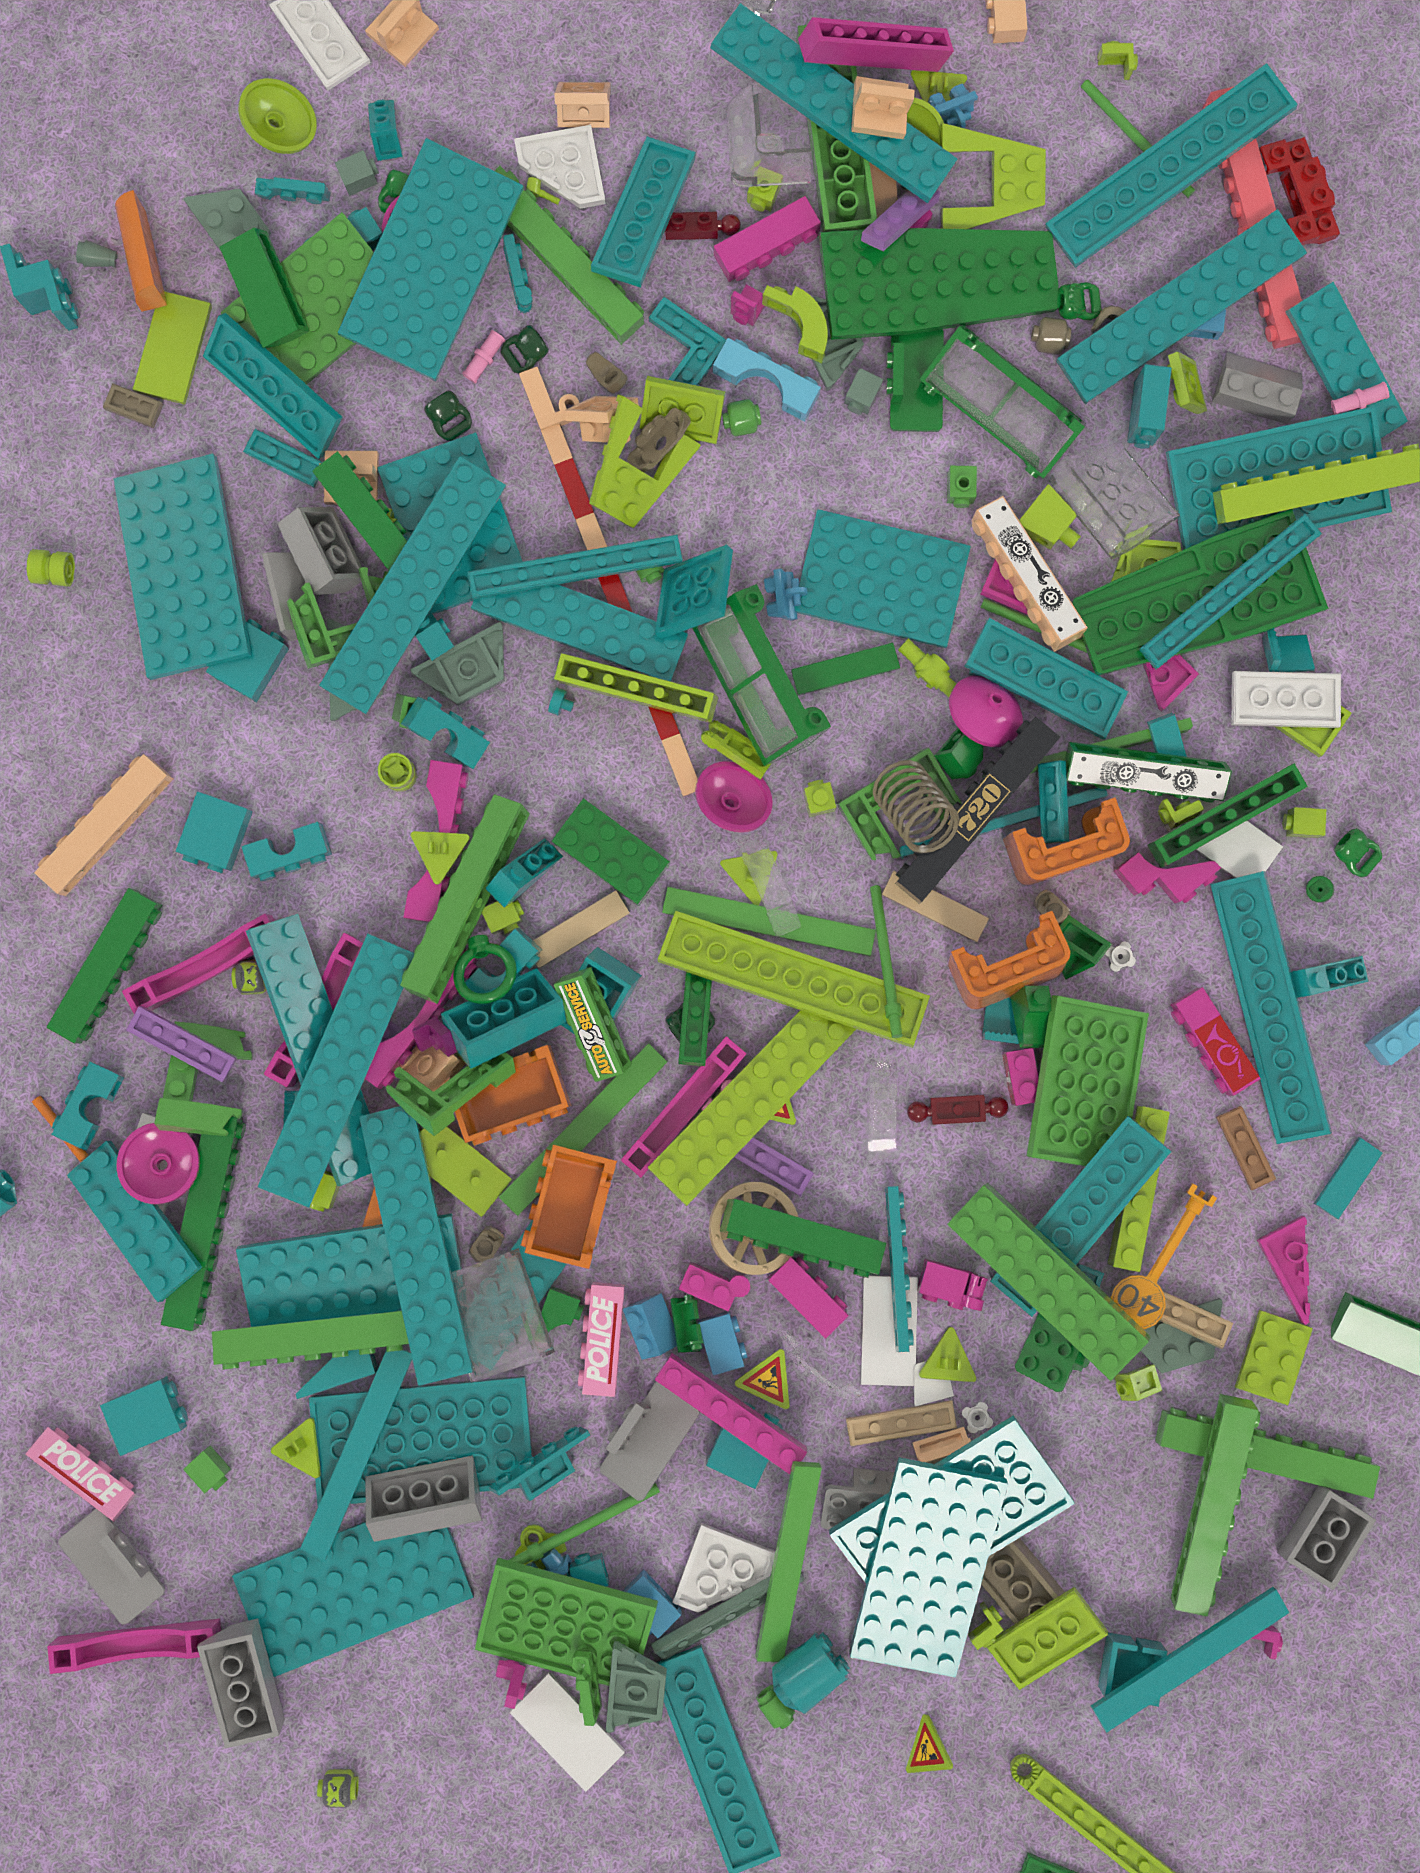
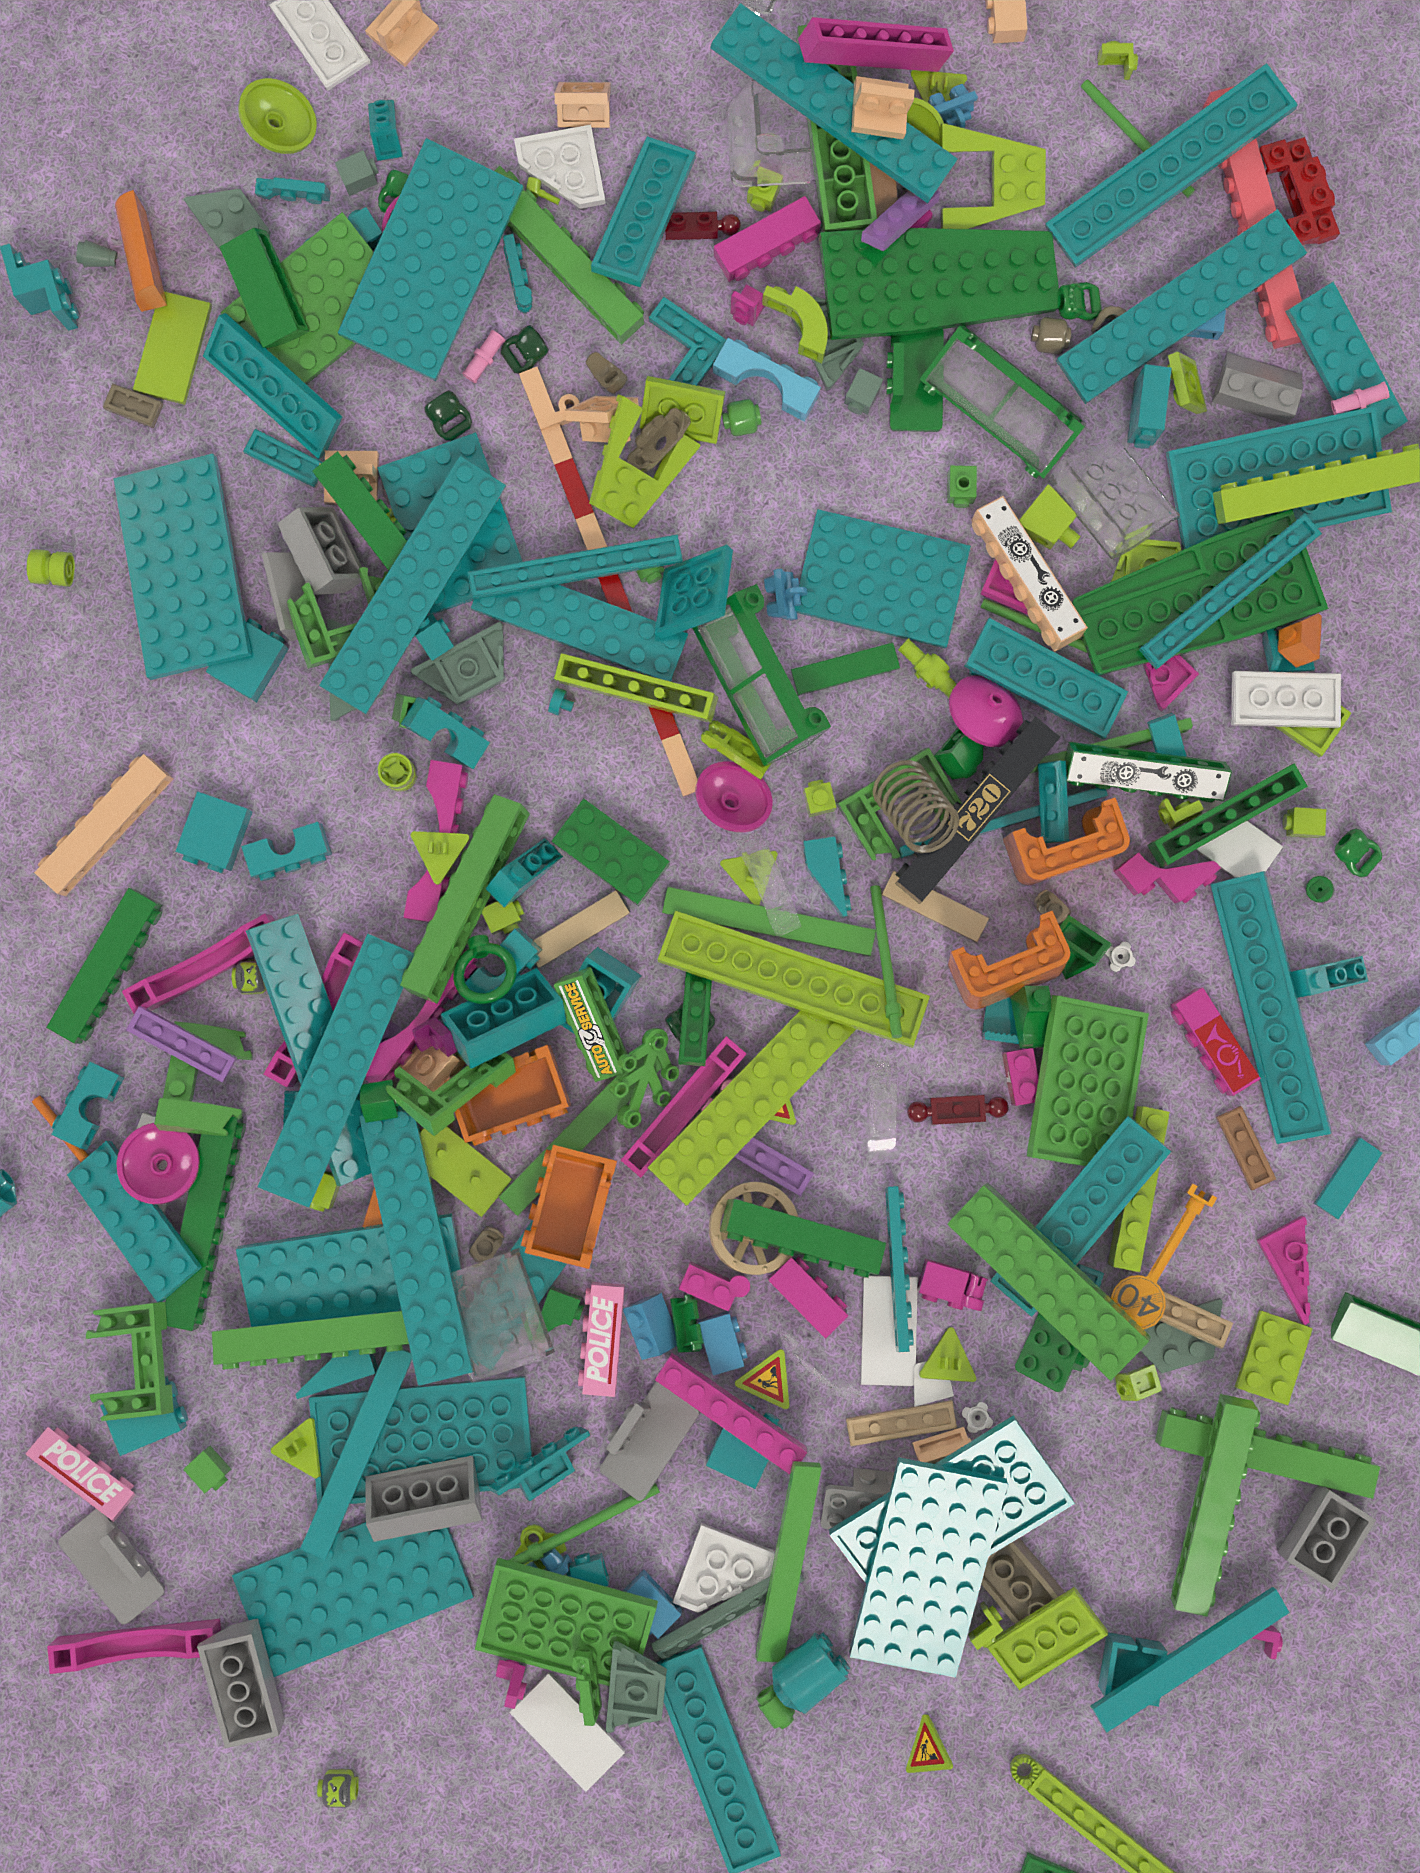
(150, 1393): none -> bright green wedge
(376, 1102): none -> green brick
(644, 1075): none -> bright green plant
(824, 867): none -> teal slope
(1301, 641): none -> orange slope

